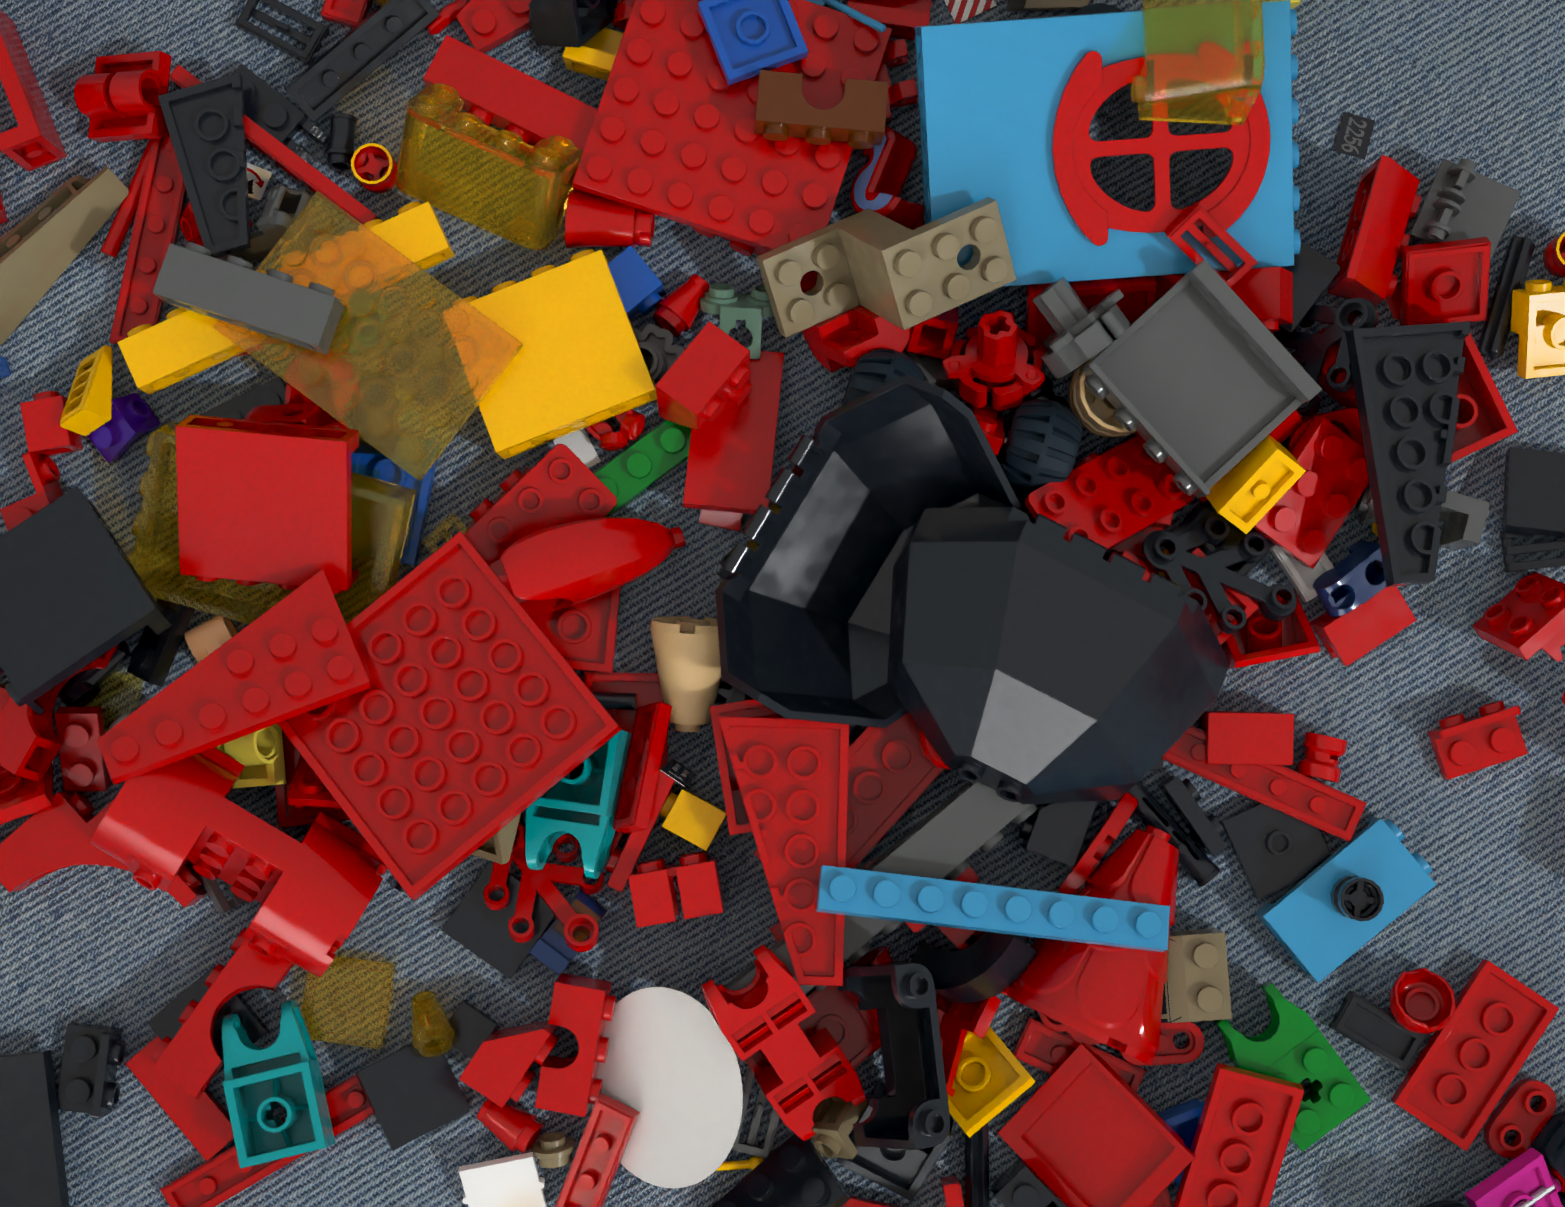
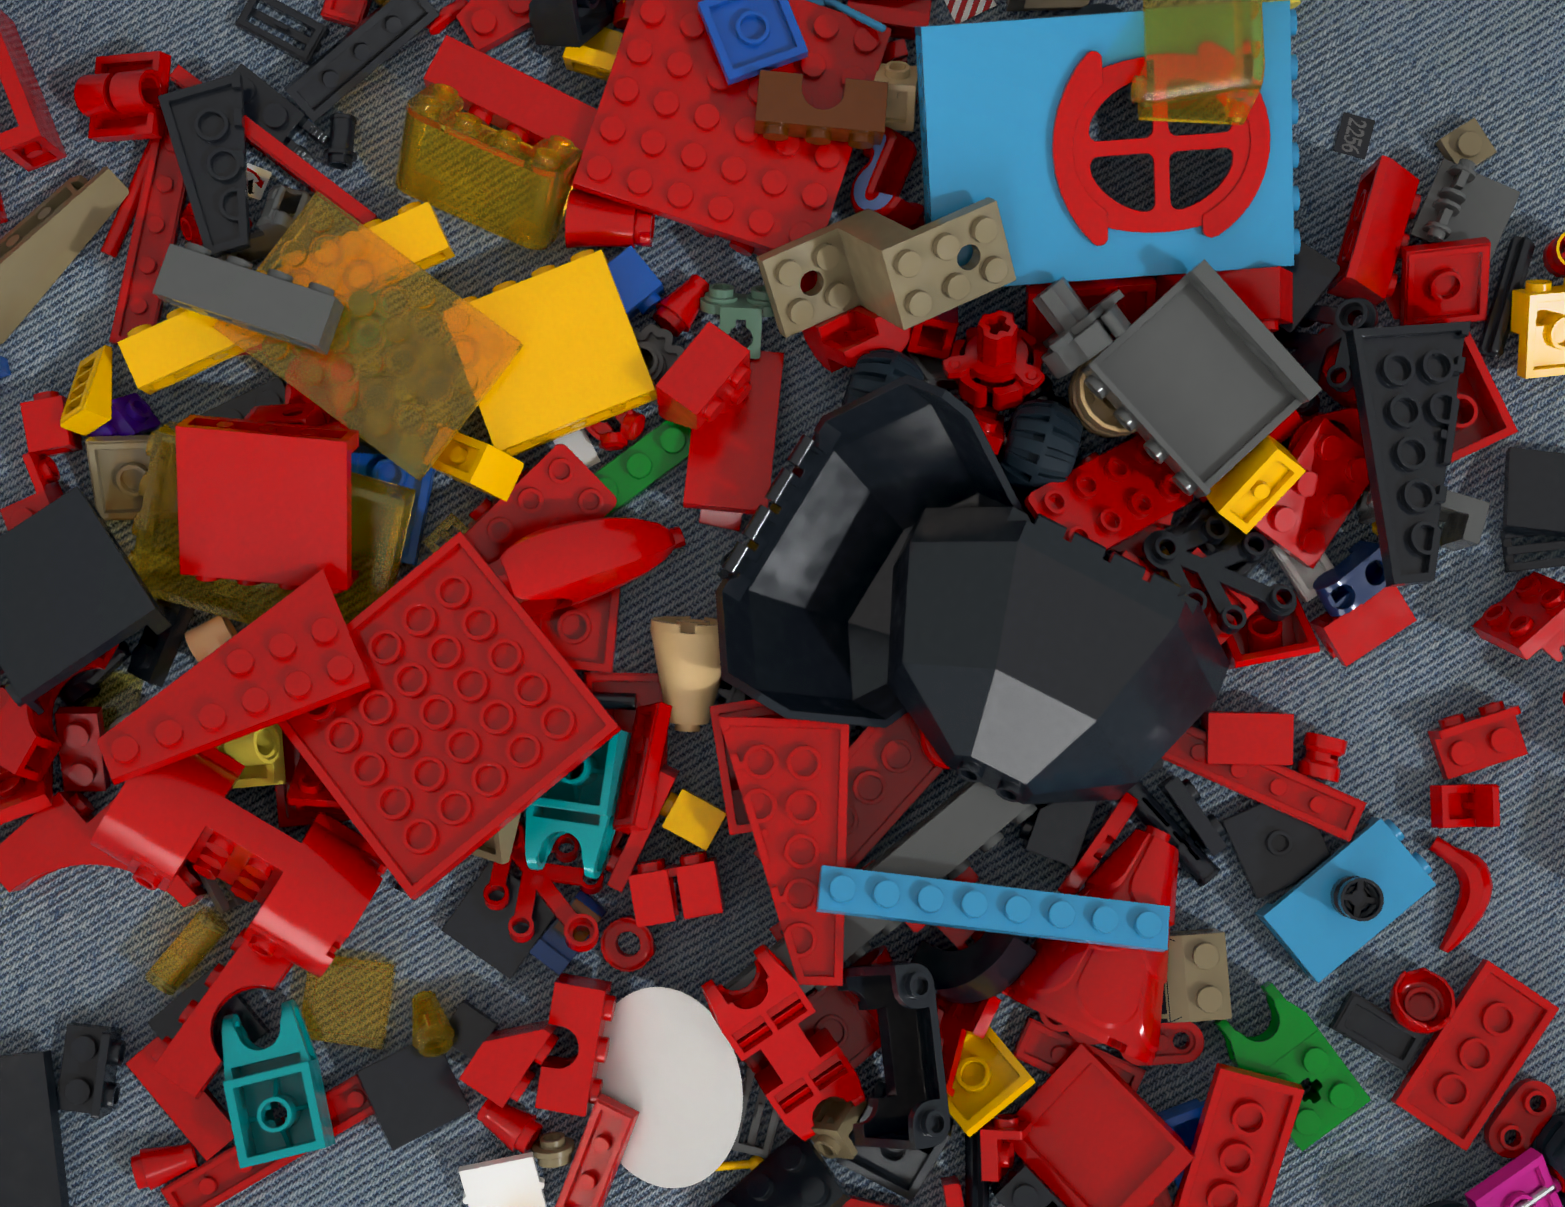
(116, 474): none -> dark tan tile
(161, 1164): none -> red cone
(187, 951): none -> clear yellow brick
(371, 160): red wheel -> none
(479, 466): none -> yellow panel
(612, 951): none -> red piece
(678, 772): black sticker -> none
(901, 94): none -> tan bracket
(996, 1151): none -> red bracket
(1186, 222): red tile -> none
(1464, 805): none -> red bracket
(1466, 143): none -> dark tan plate
(1474, 890): none -> red piece

